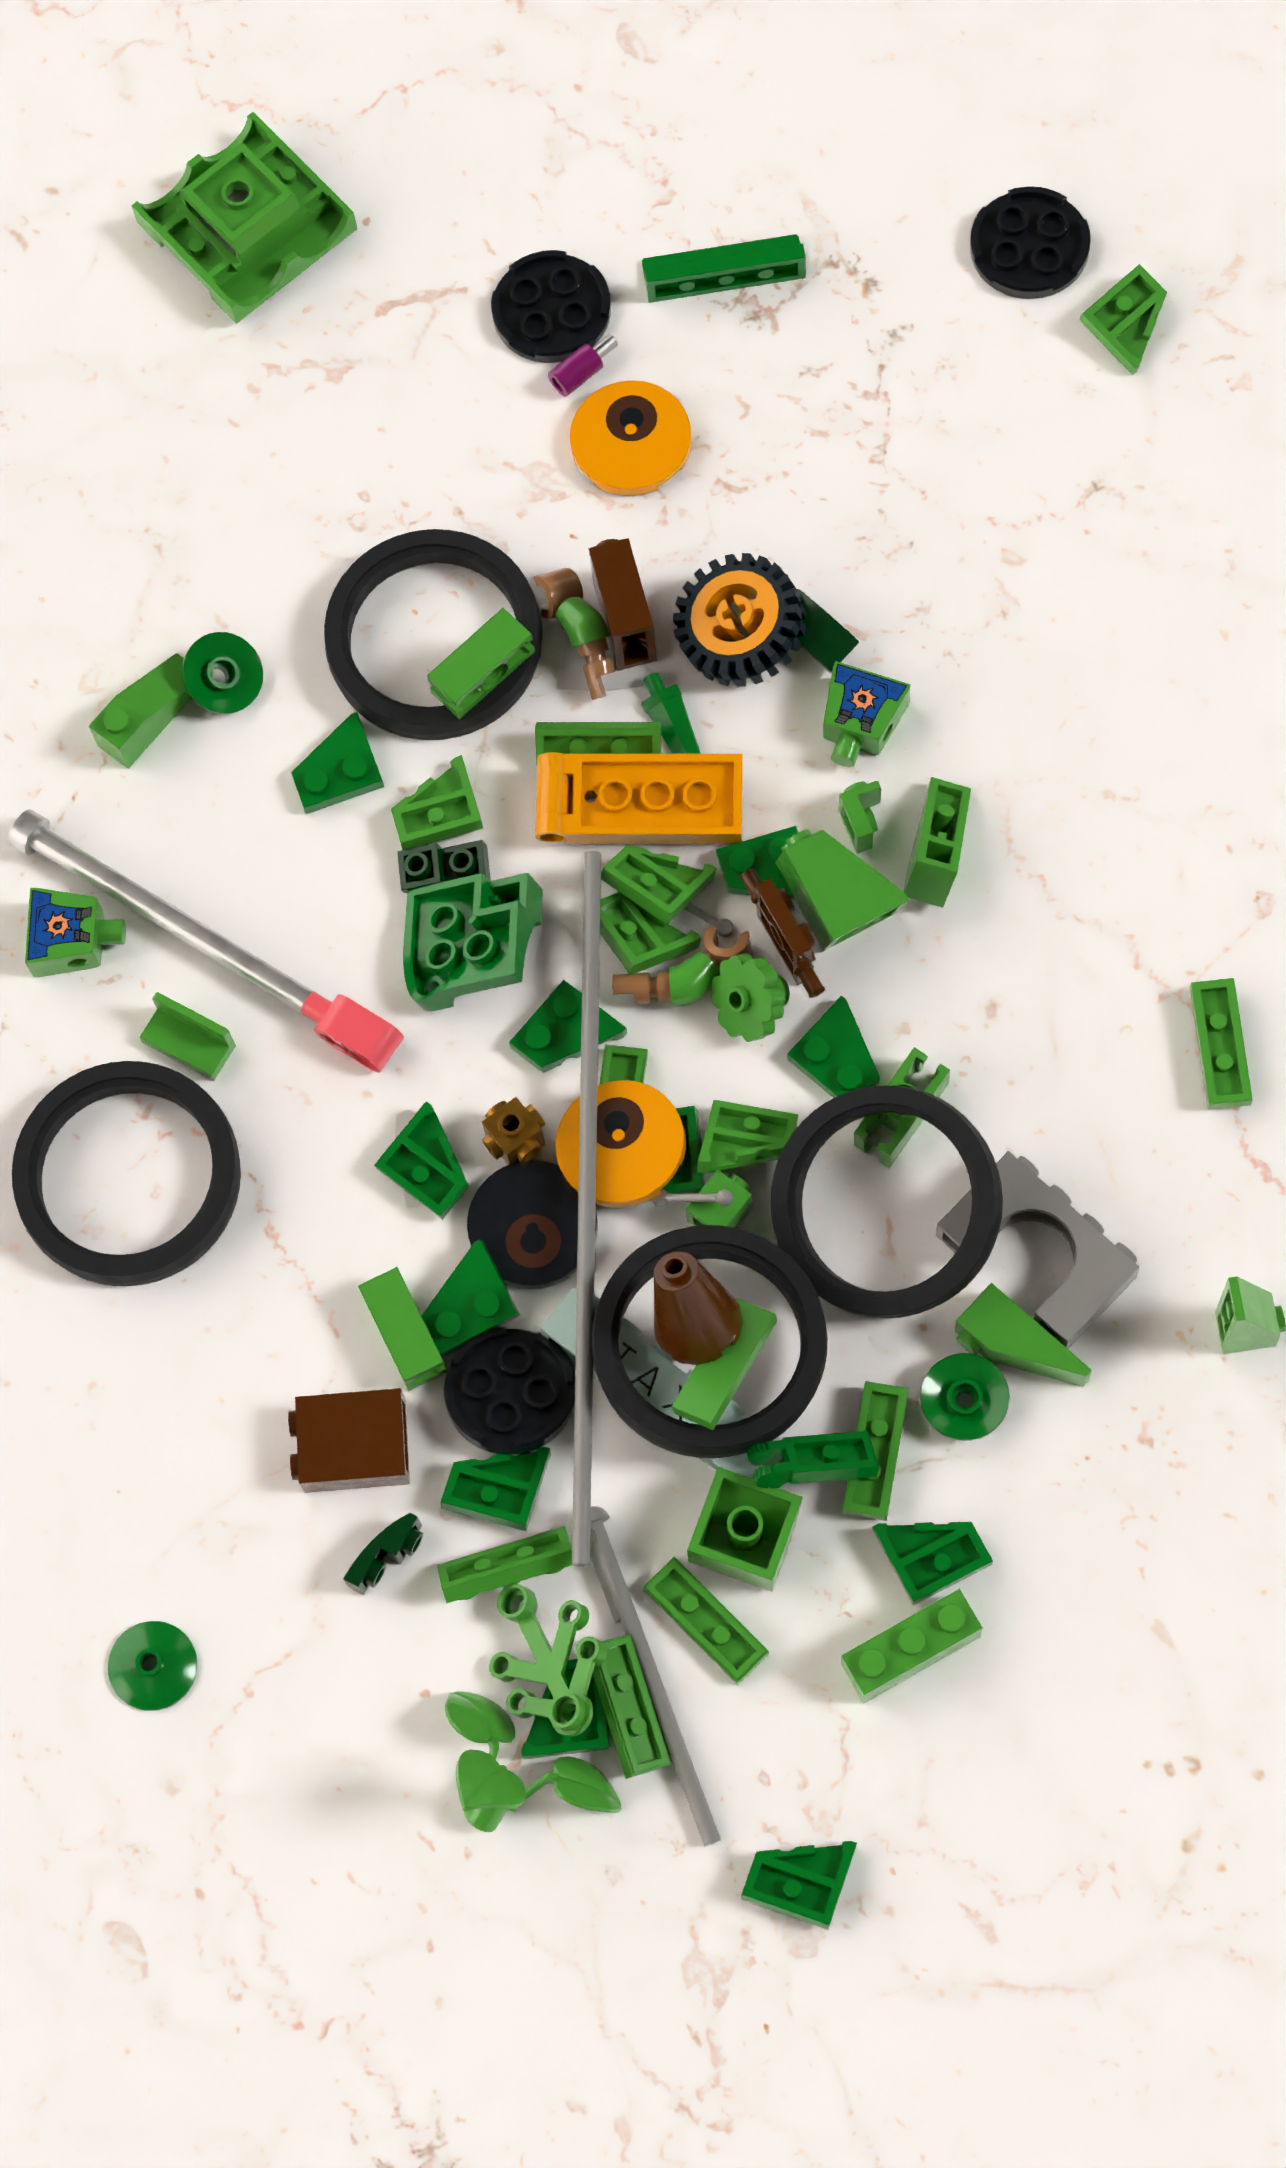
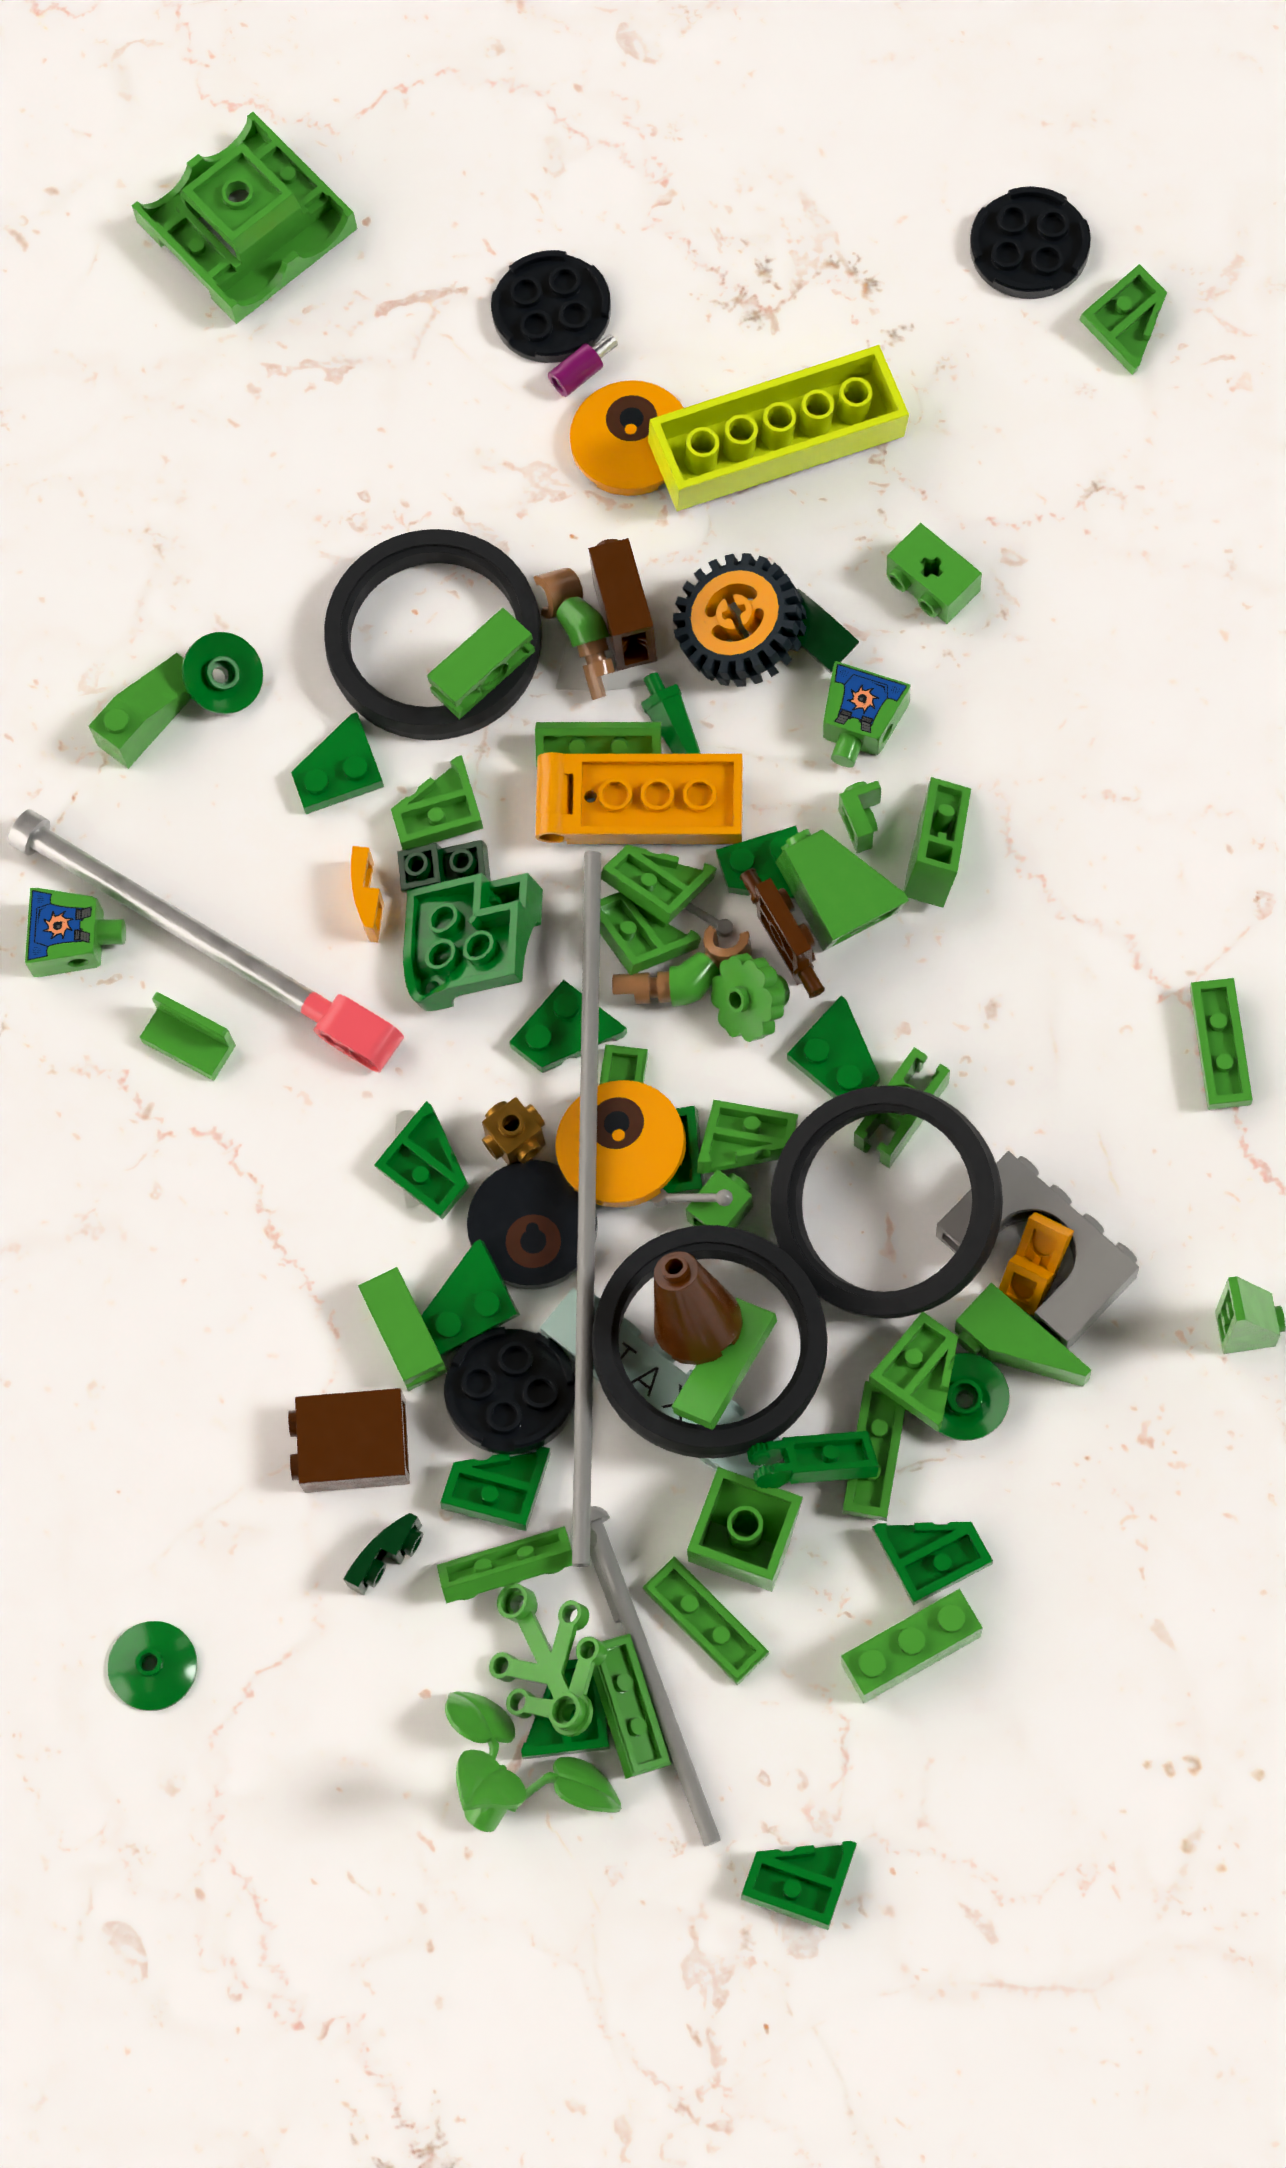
(63, 1104): black tyre -> none
(367, 899): none -> light orange slope
(724, 268): green panel -> none
(777, 427): none -> neon yellow brick
(919, 1370): none -> bright green wing
(928, 555): none -> bright green brick
(1035, 1262): none -> light orange slope

